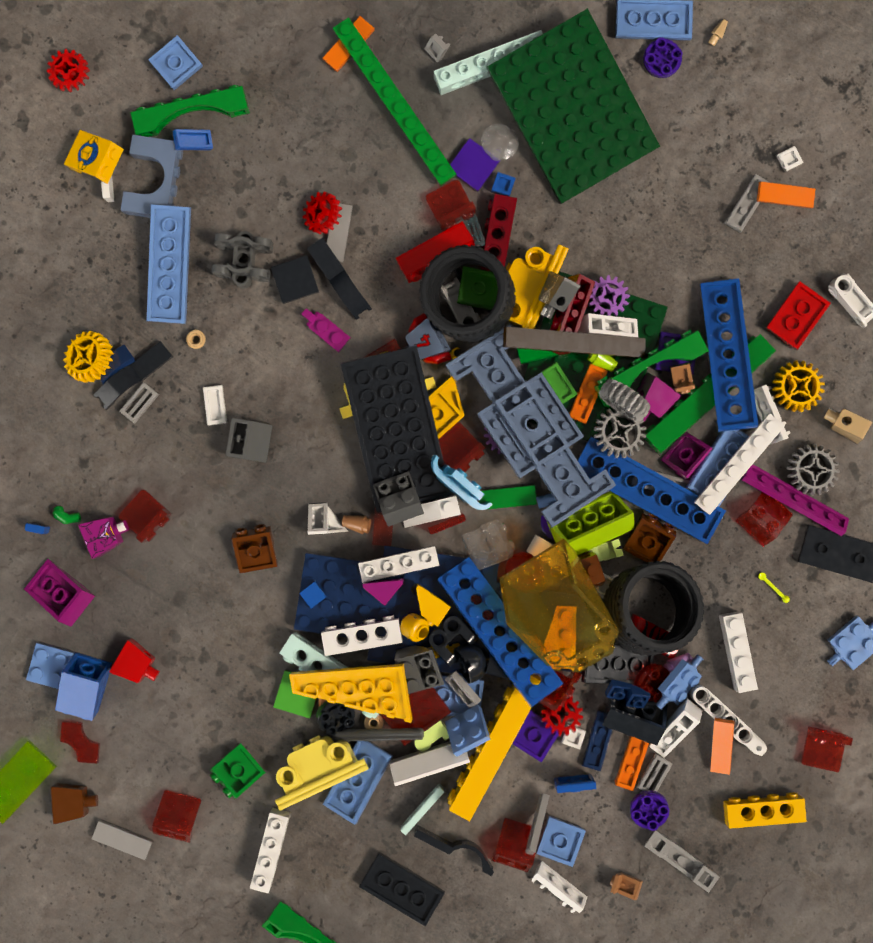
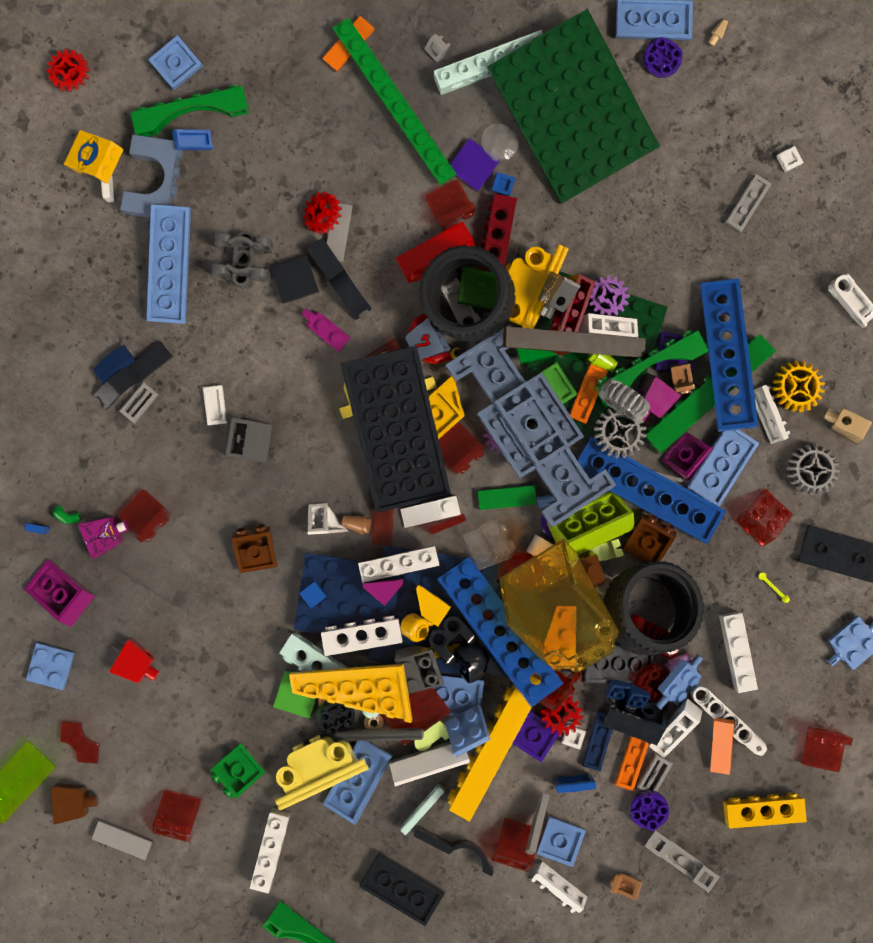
(82, 686): slope -> none
(88, 356): yellow gear -> none
(189, 339): tan plate -> none
(398, 499): dark grey slope -> none
(458, 484): plate -> none
(462, 689): light grey tile -> none
(476, 231): clear light blue axle -> none
(739, 464): white plate -> none
(786, 195): orange tile -> none
(796, 499): magenta plate -> none
(798, 315): red plate -> none

